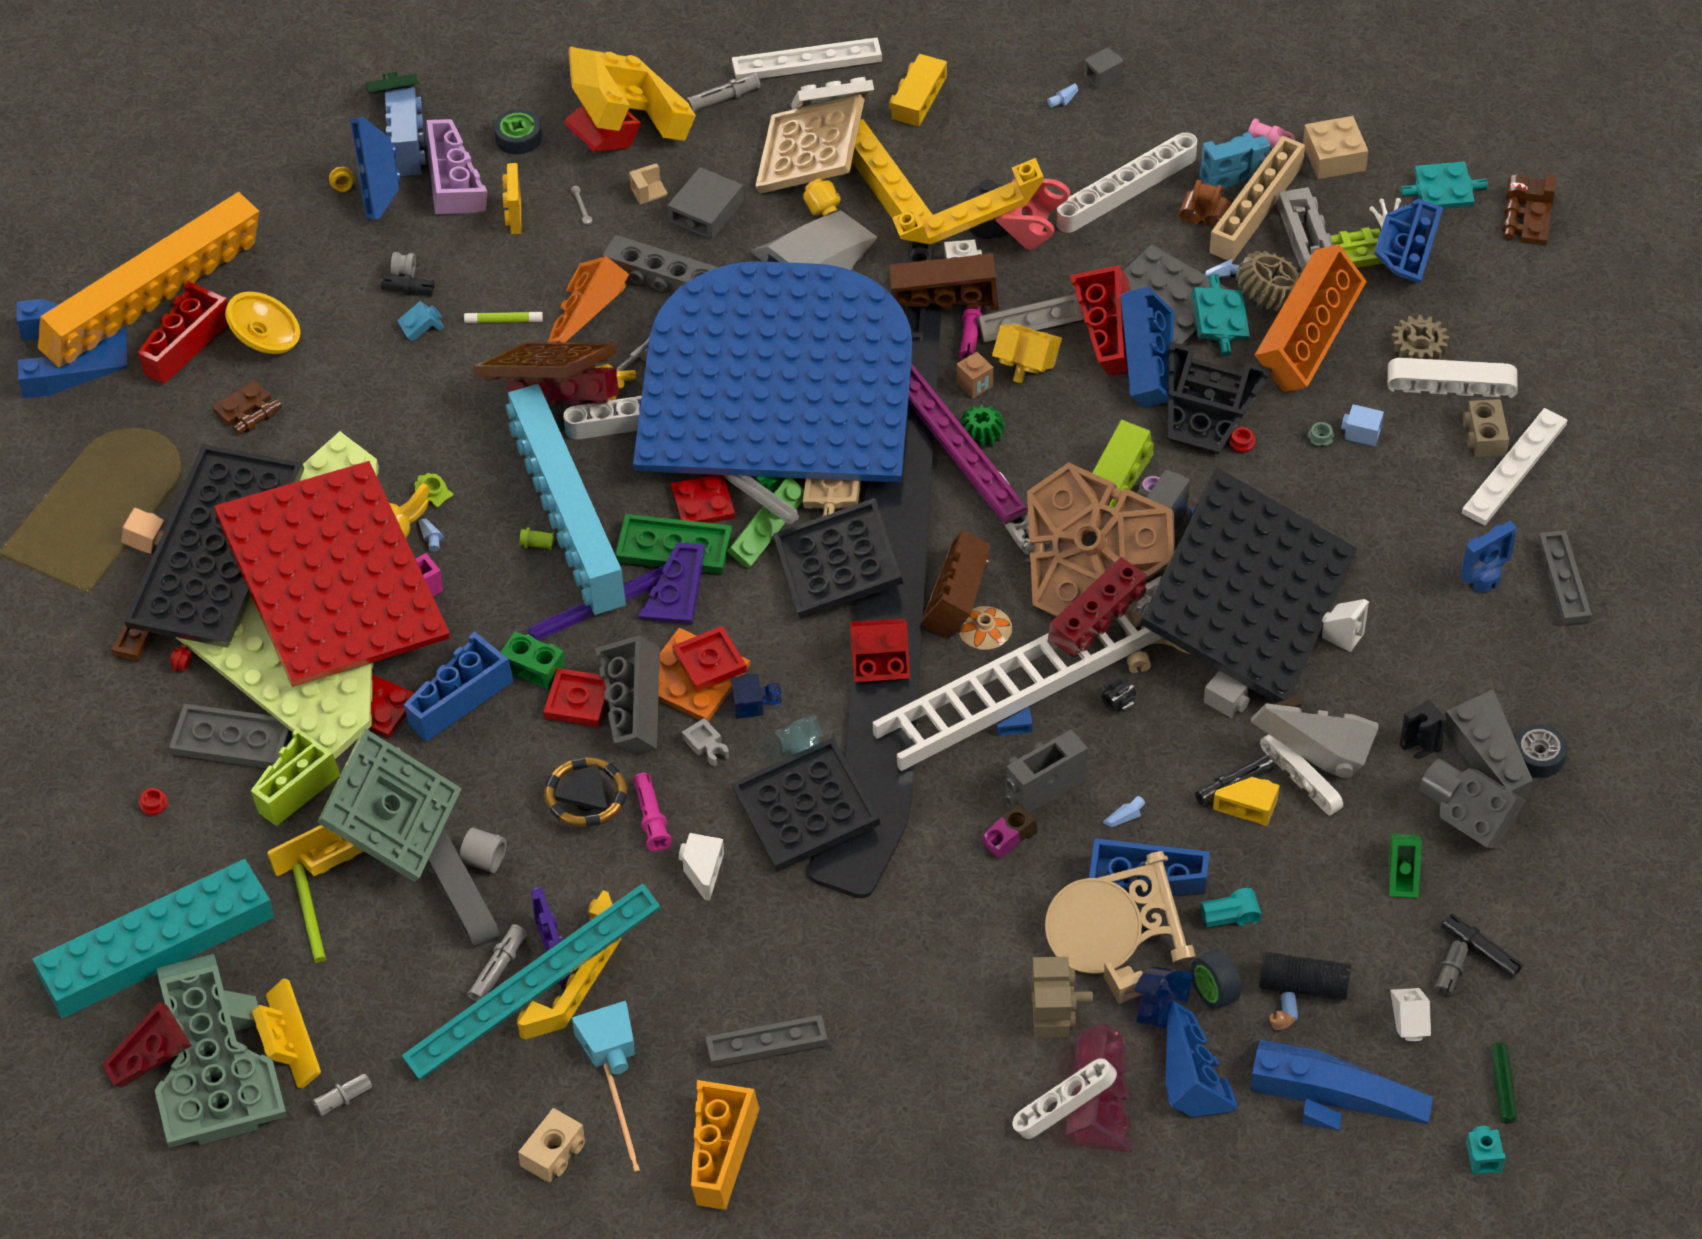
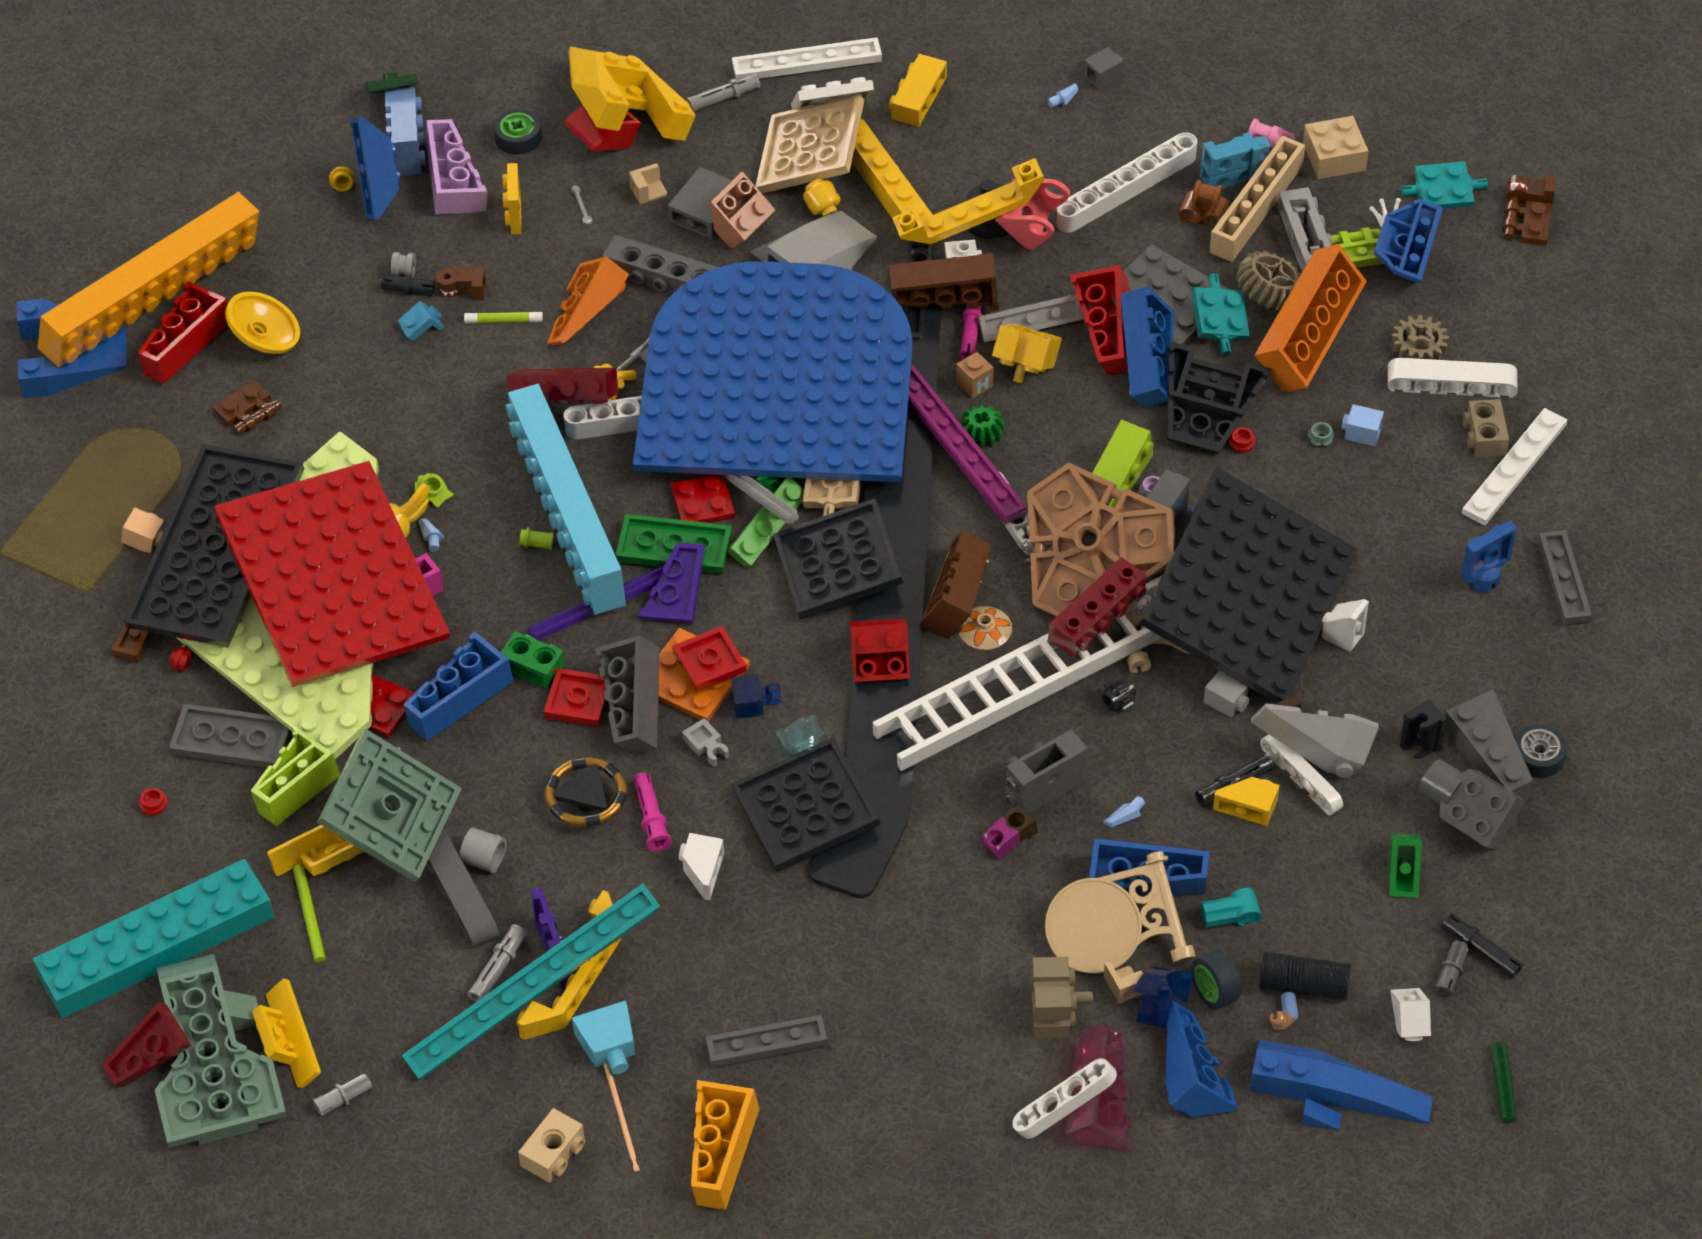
(462, 282): none -> reddish brown leg
(544, 361): reddish brown plate -> none
(739, 210): none -> nougat slope
(1016, 724): blue piece -> none
(1224, 269): light blue bar -> none
(1485, 1151): teal brick -> none

